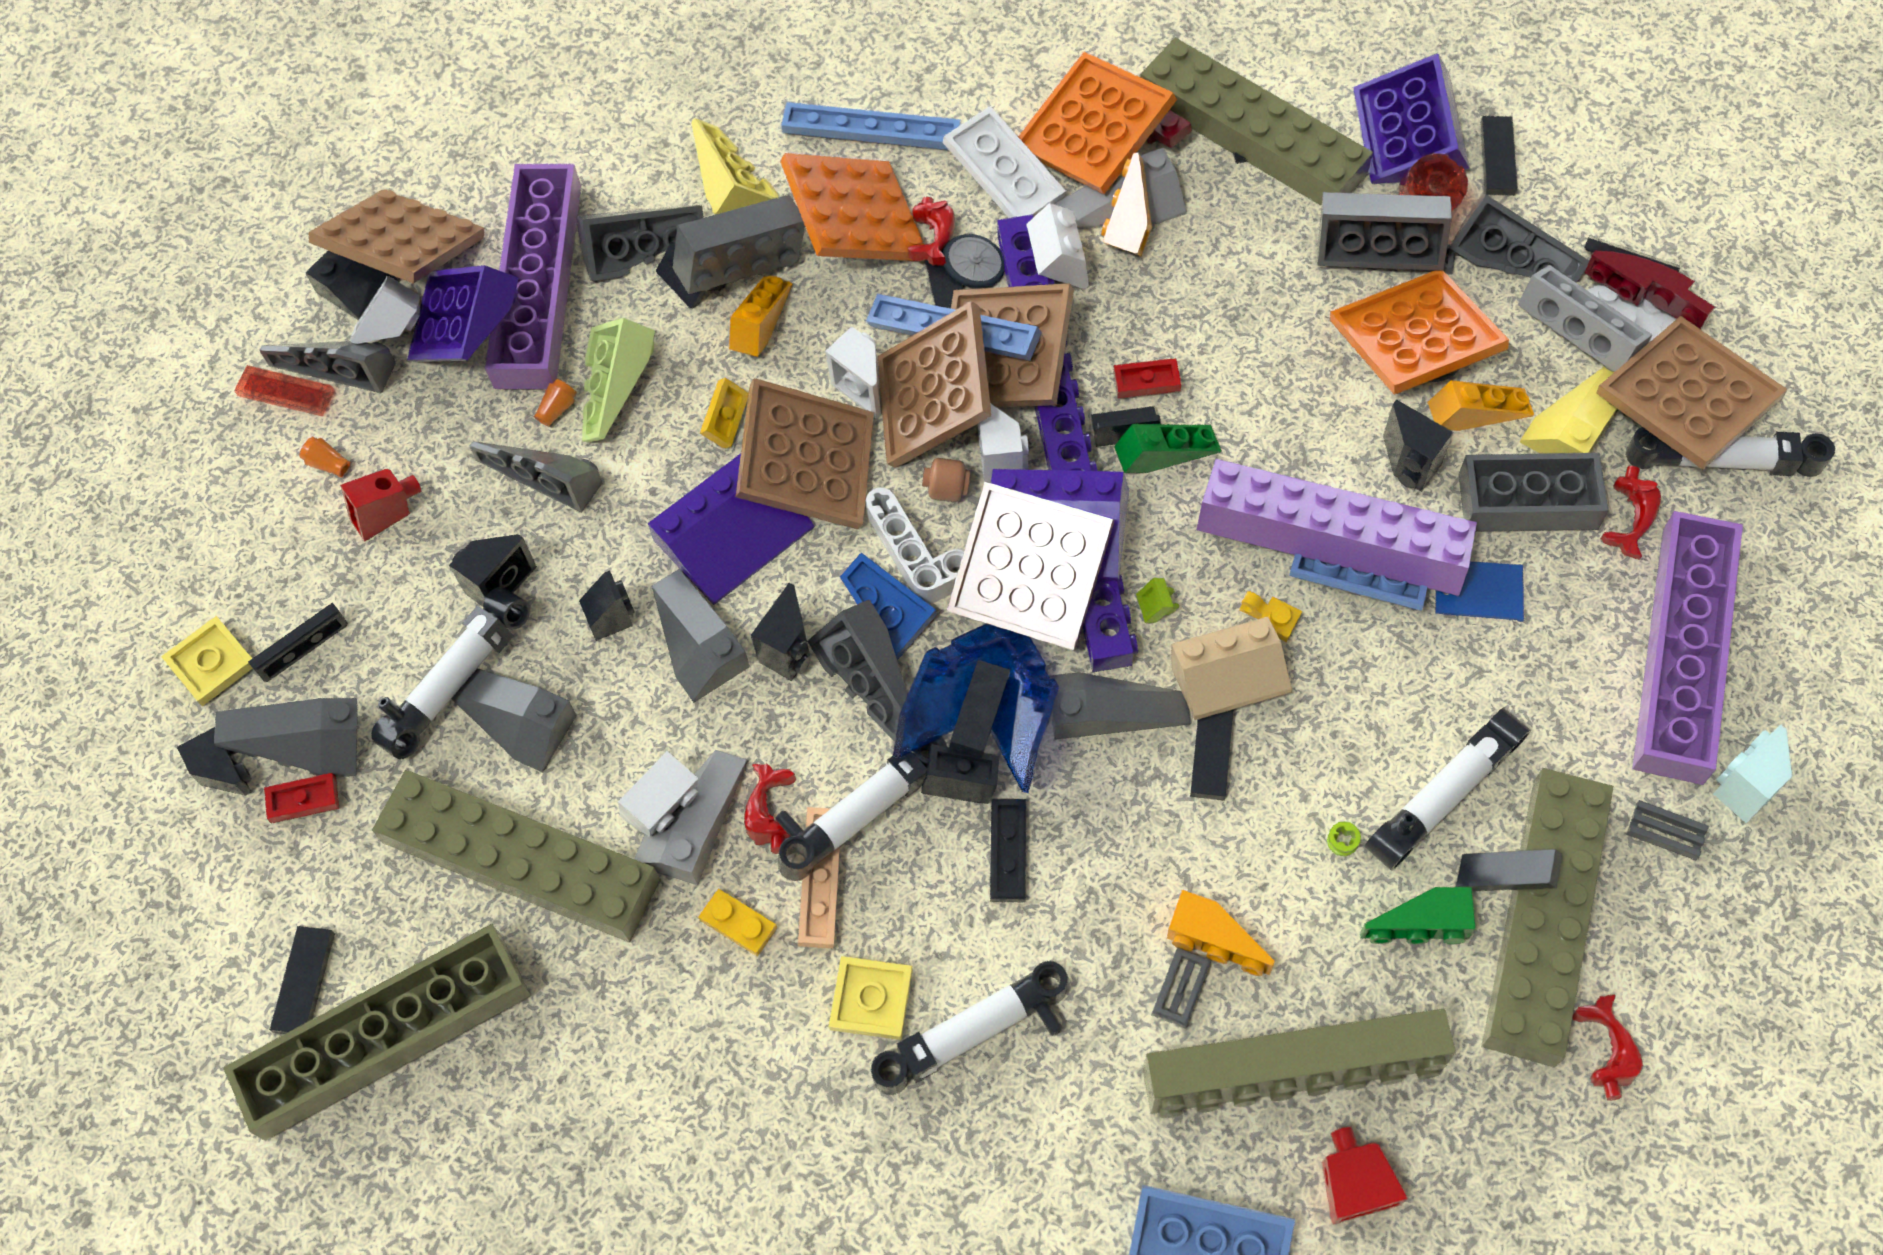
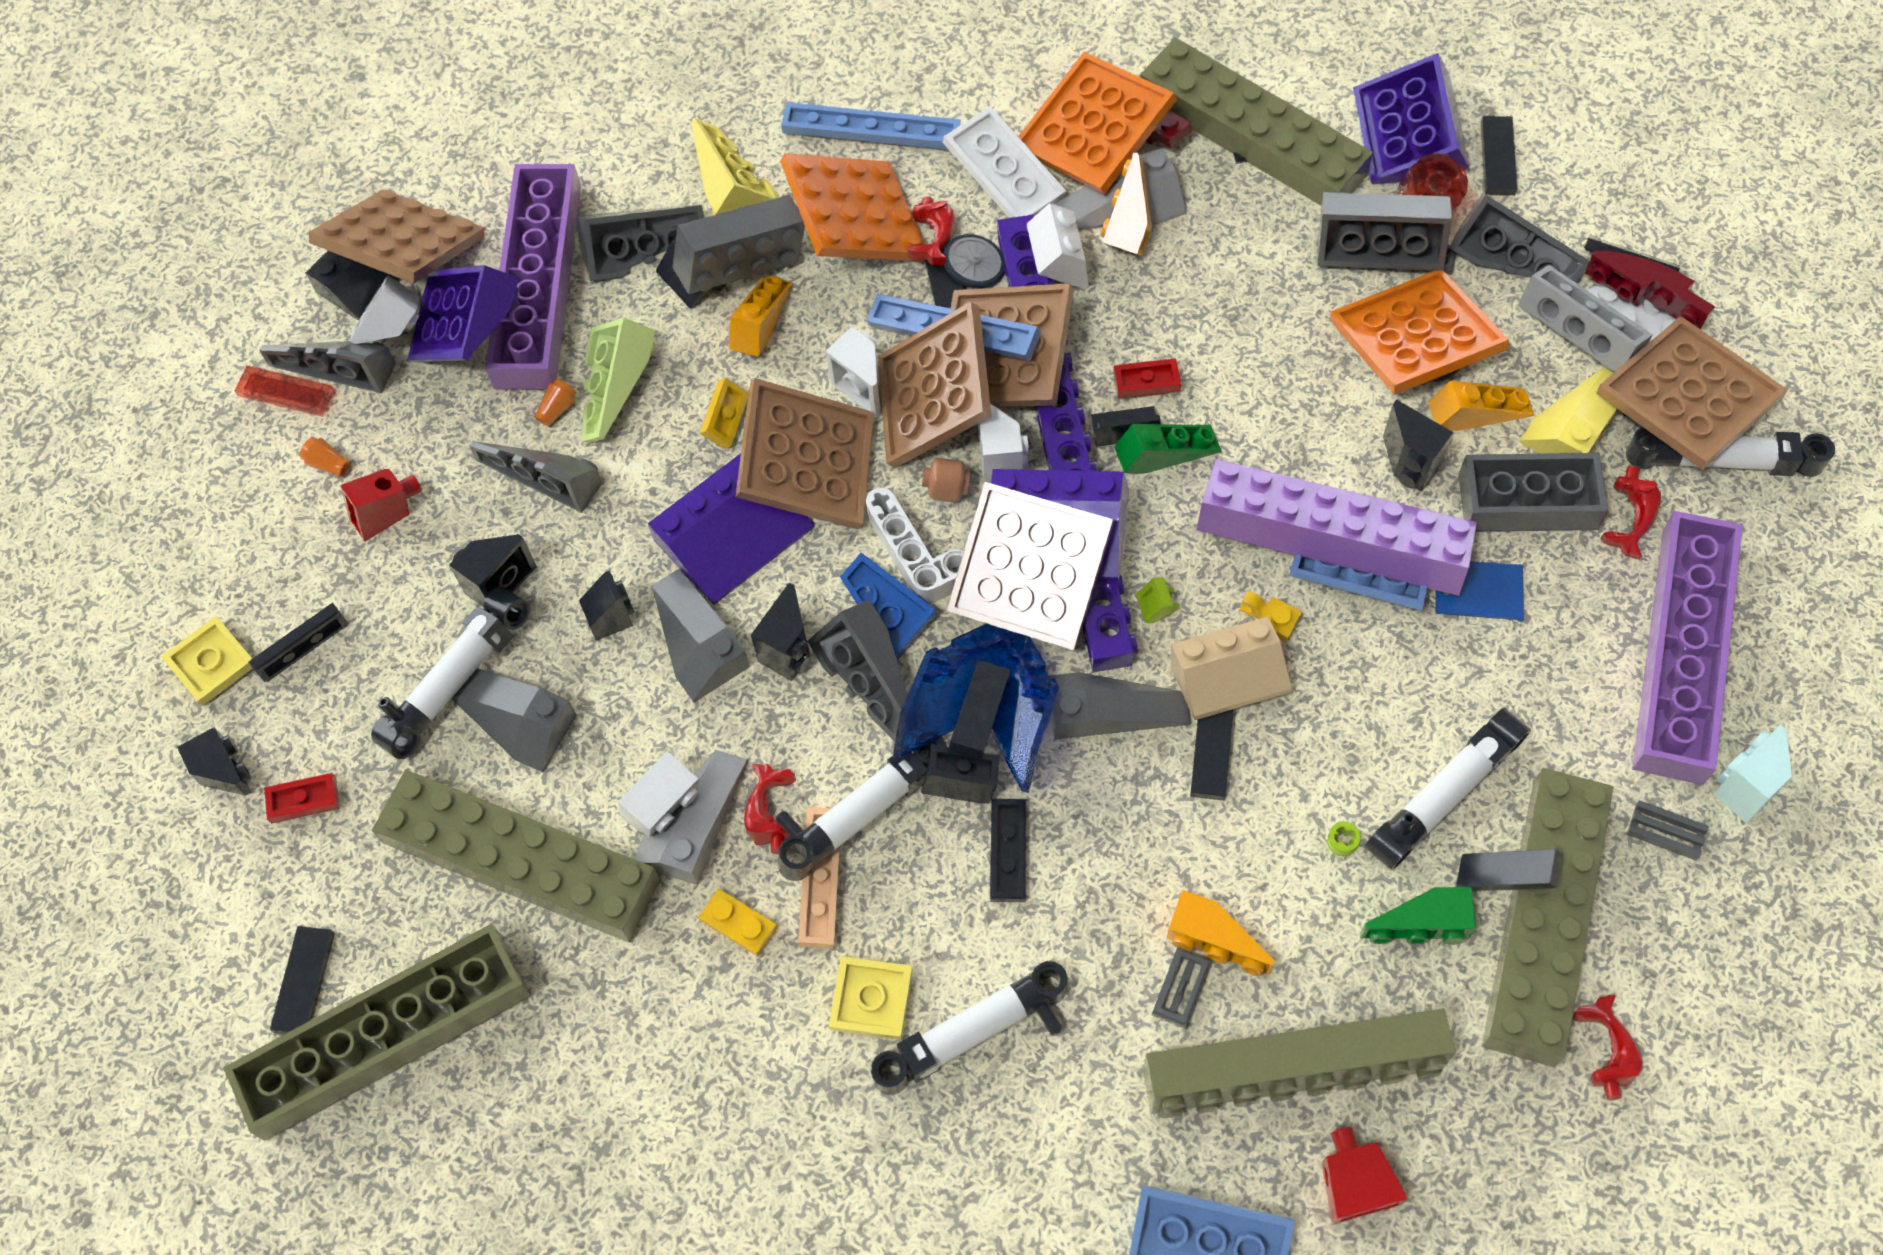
(303, 734): dark grey wedge -> none

